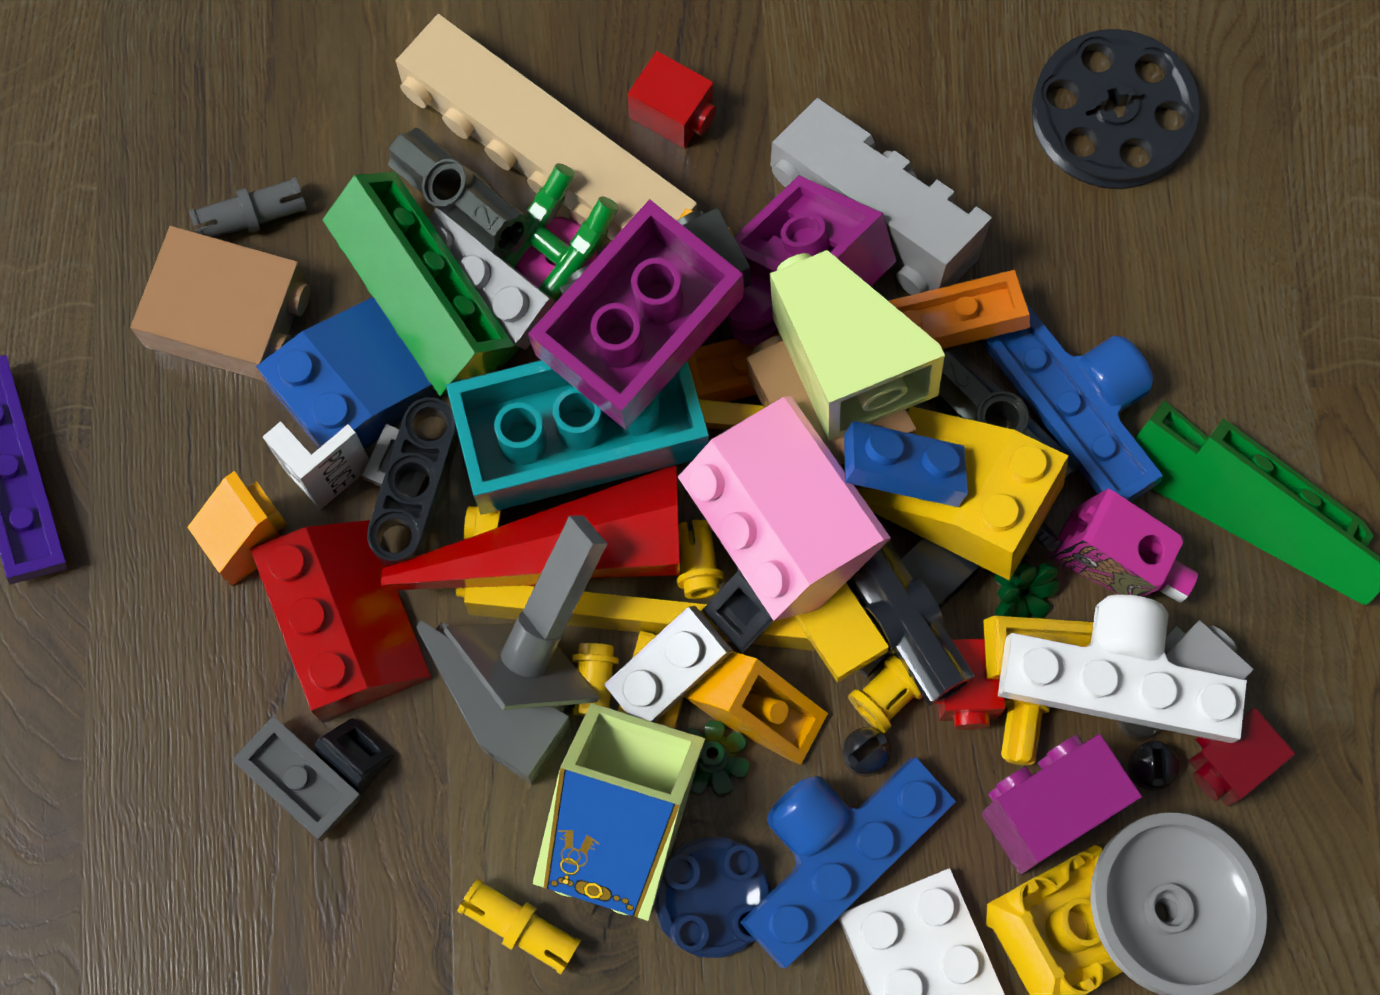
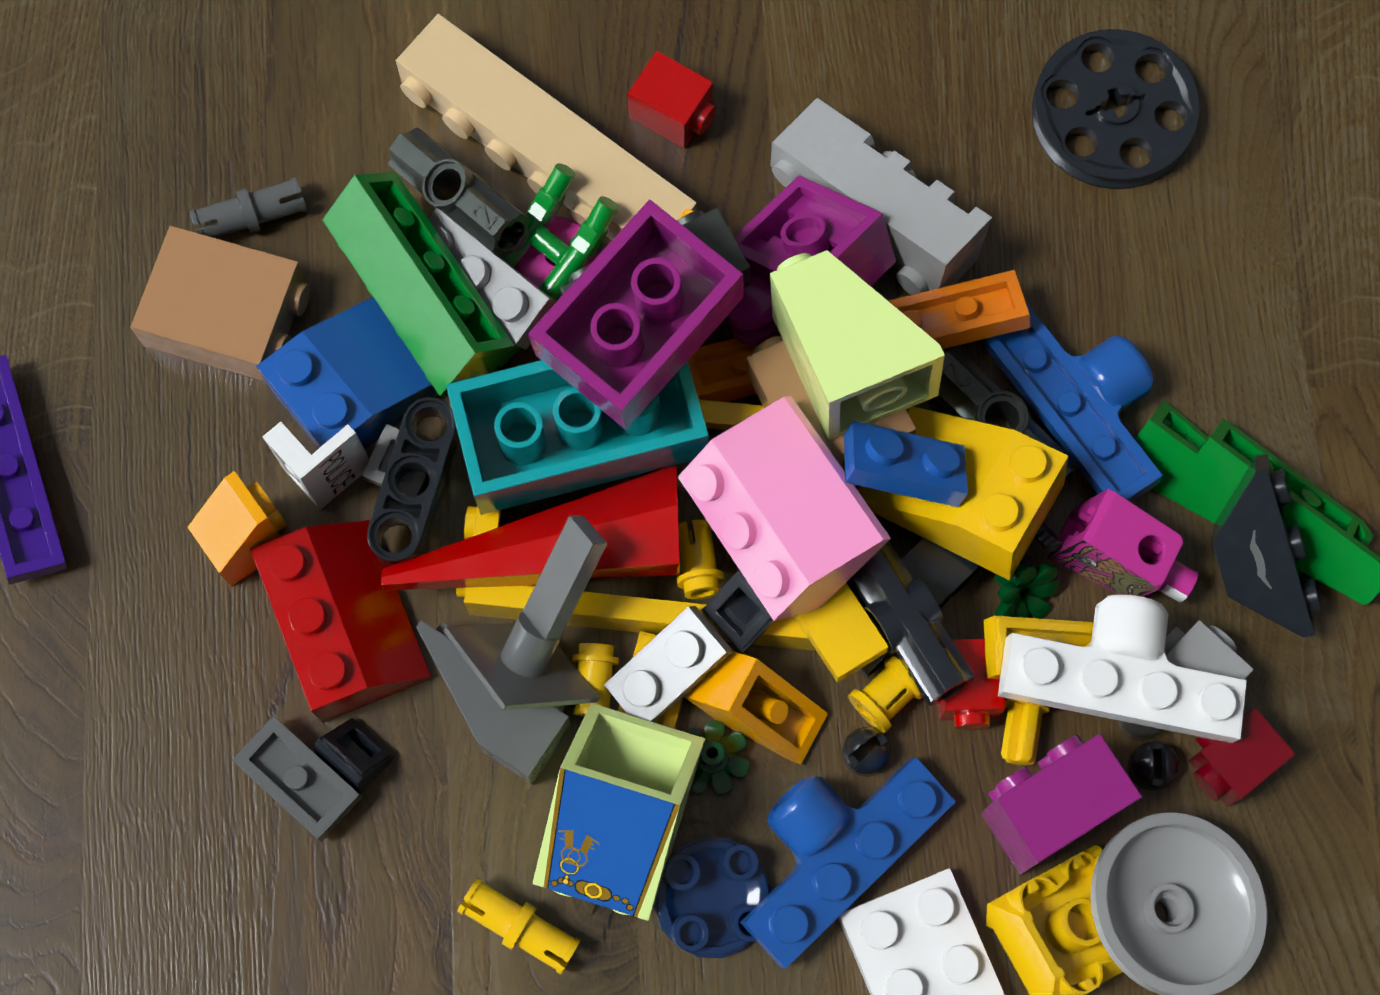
(1262, 552): none -> black slope

